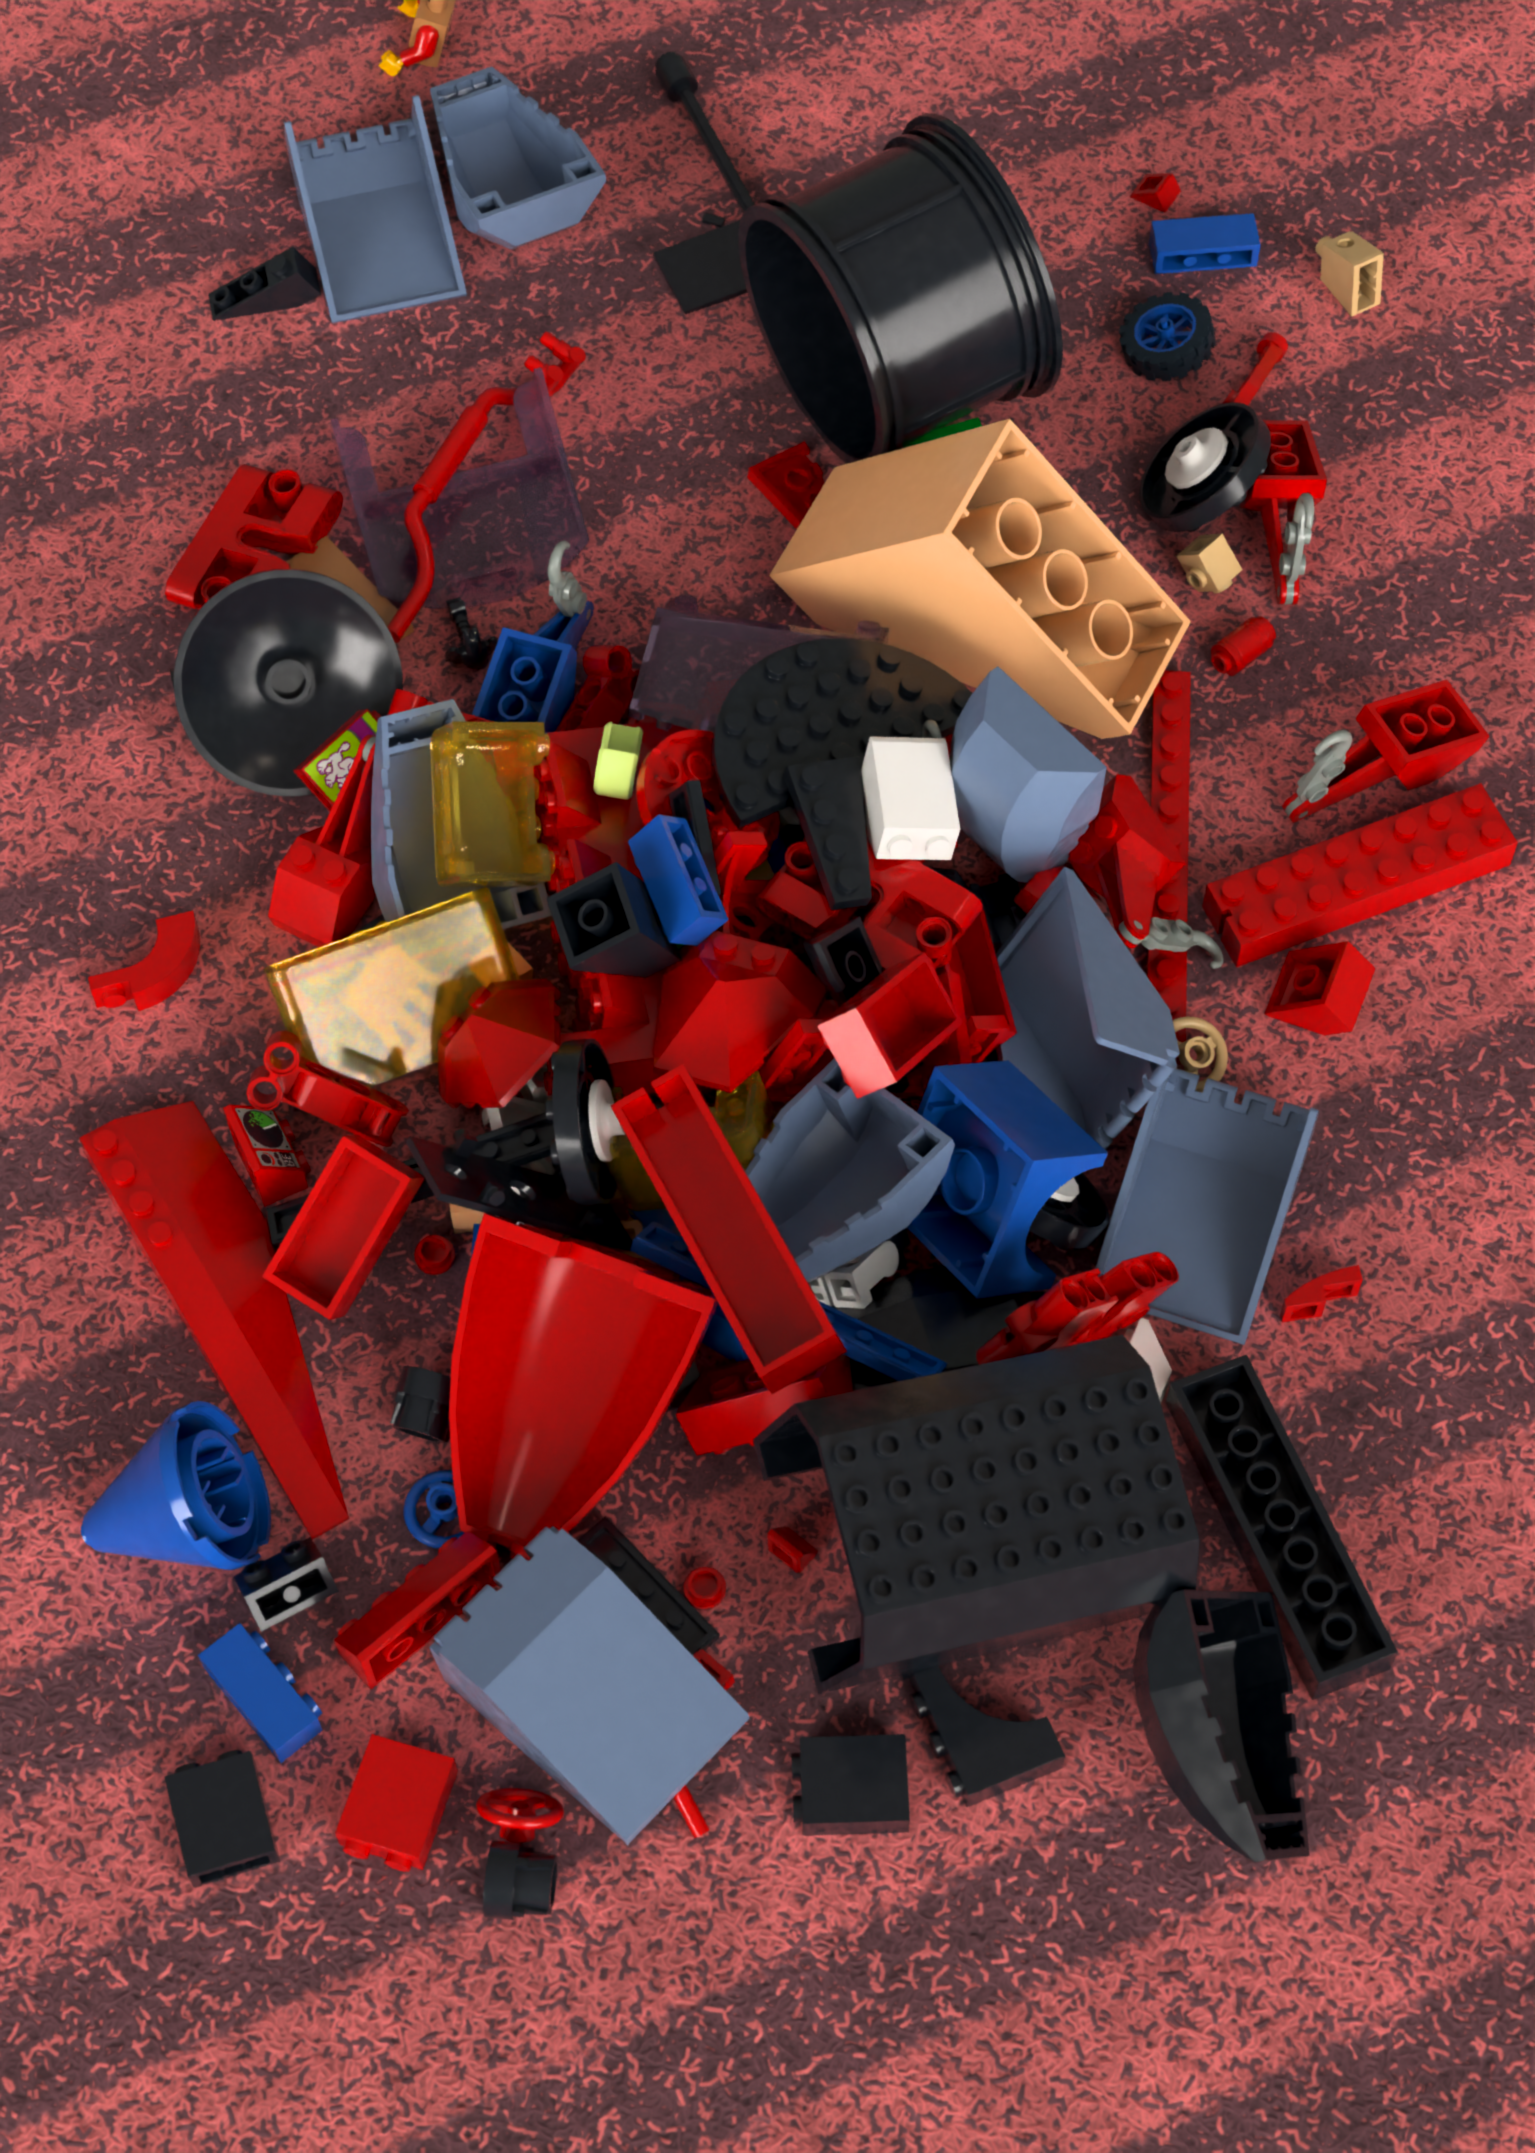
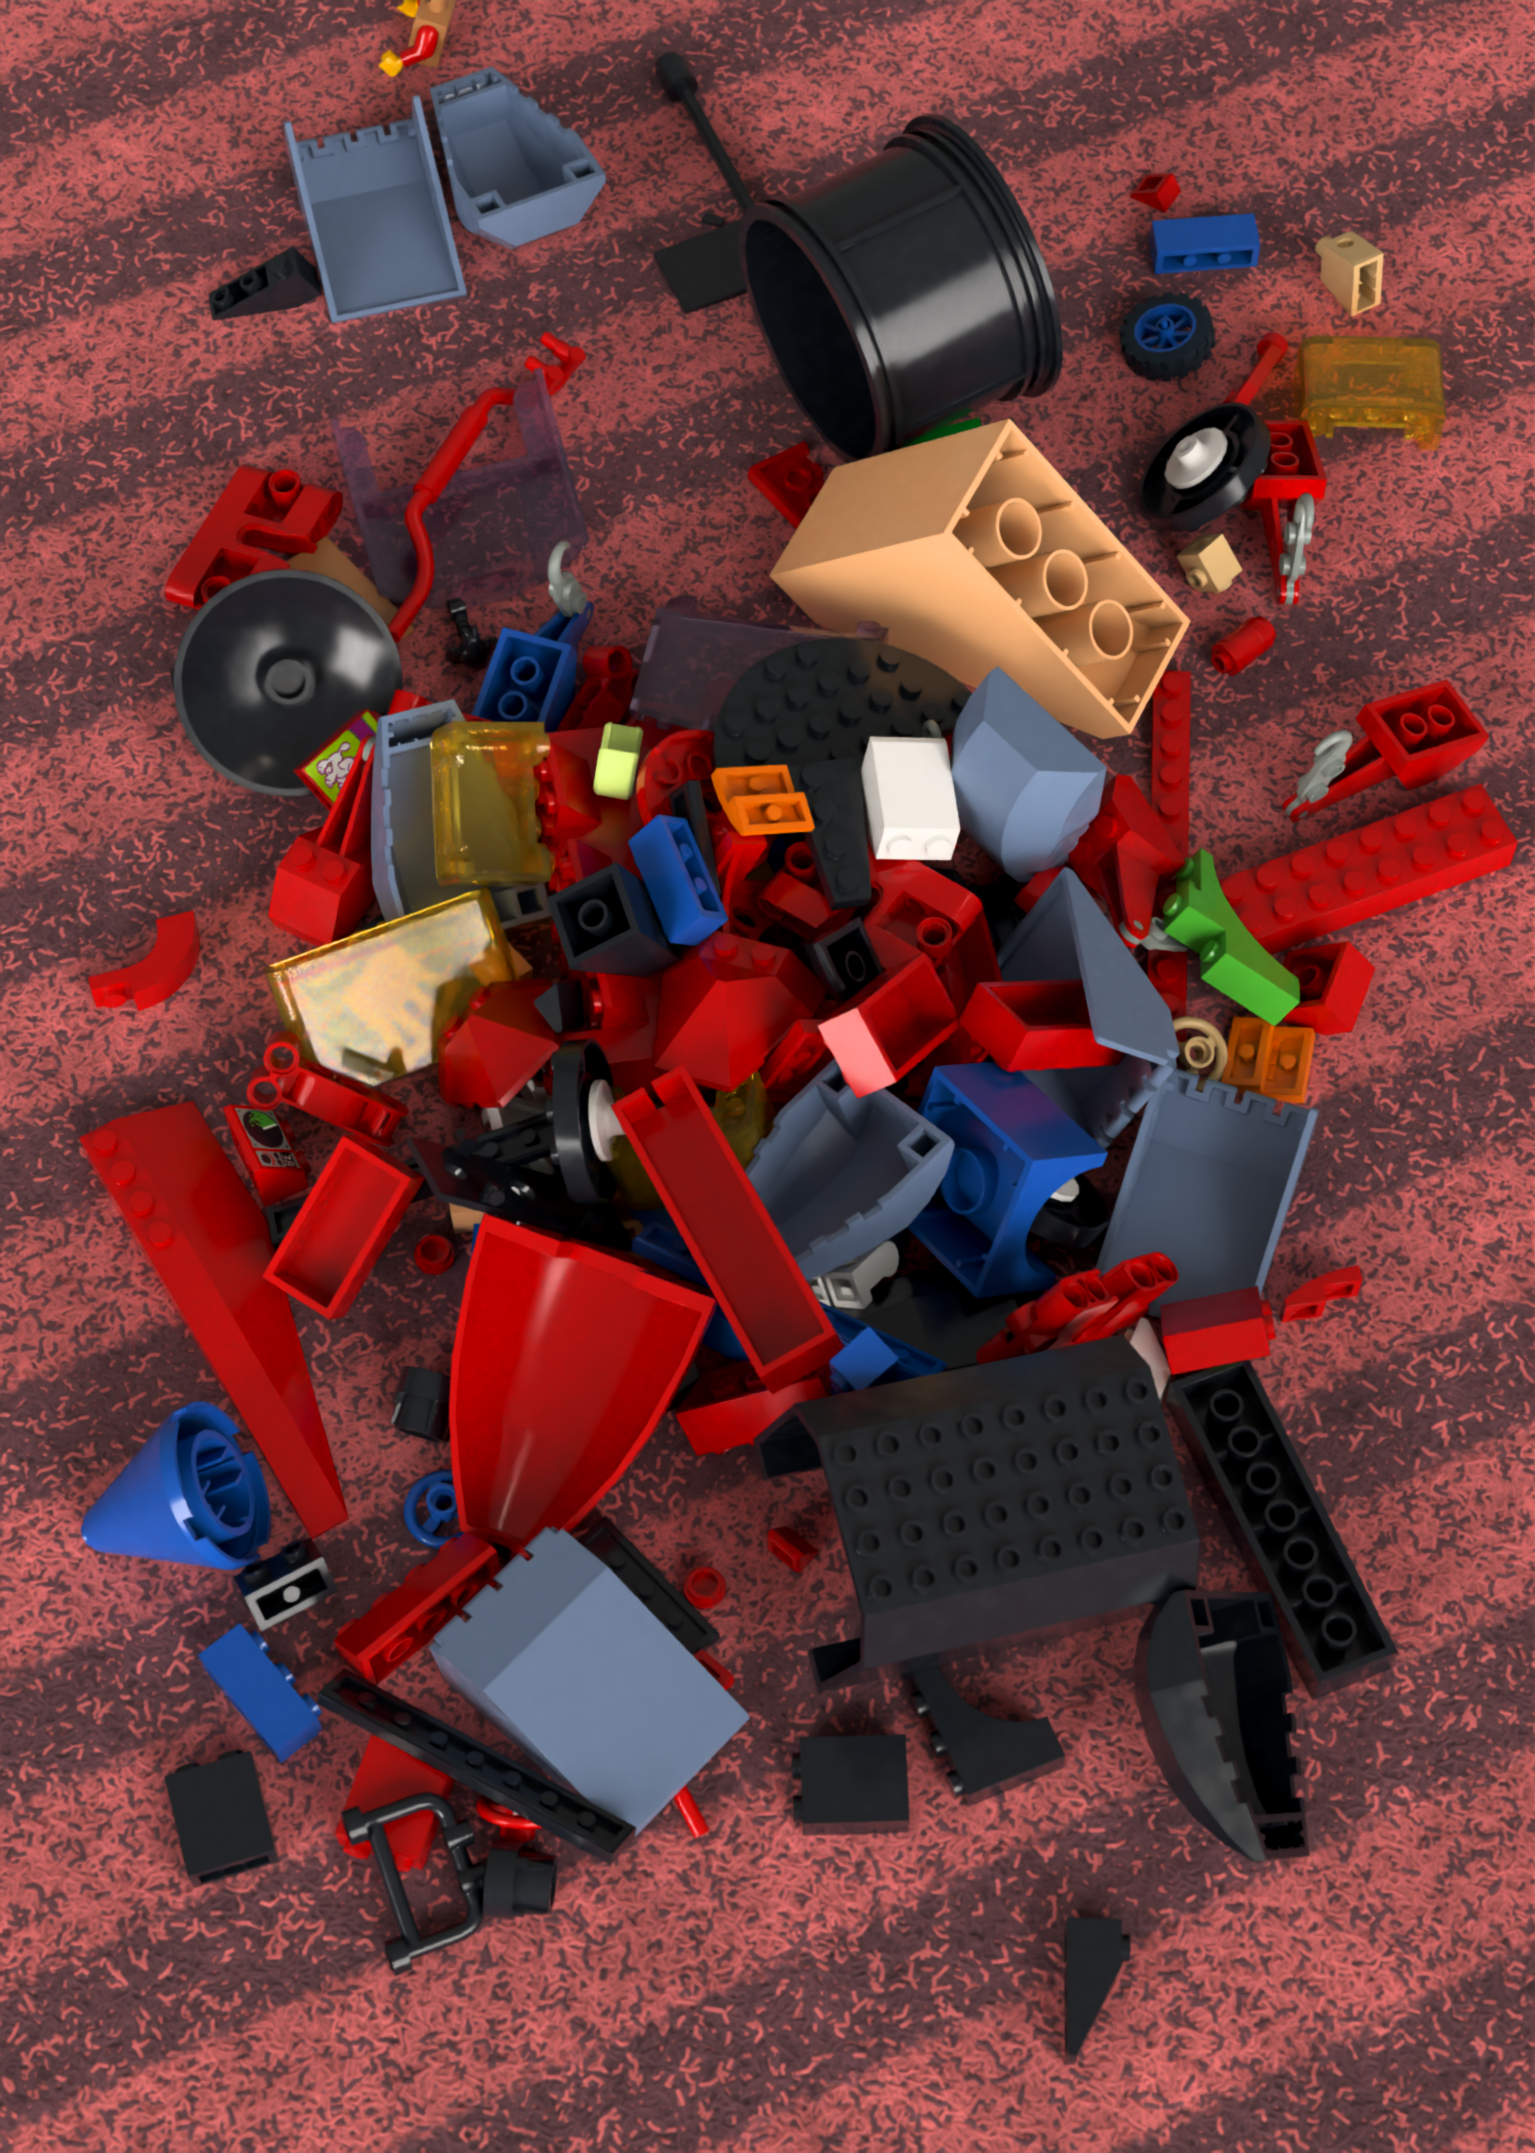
(470, 1876): none -> black bar
(477, 1766): none -> black tile
(562, 1005): none -> black slope
(762, 800): none -> orange slope
(863, 1364): none -> blue brick
(1035, 1025): none -> red piece
(1091, 1968): none -> black slope
(1216, 1330): none -> red brick
(1227, 951): none -> bright green arch
(1269, 1059): none -> orange slope
(1370, 385): none -> clear yellow windscreen

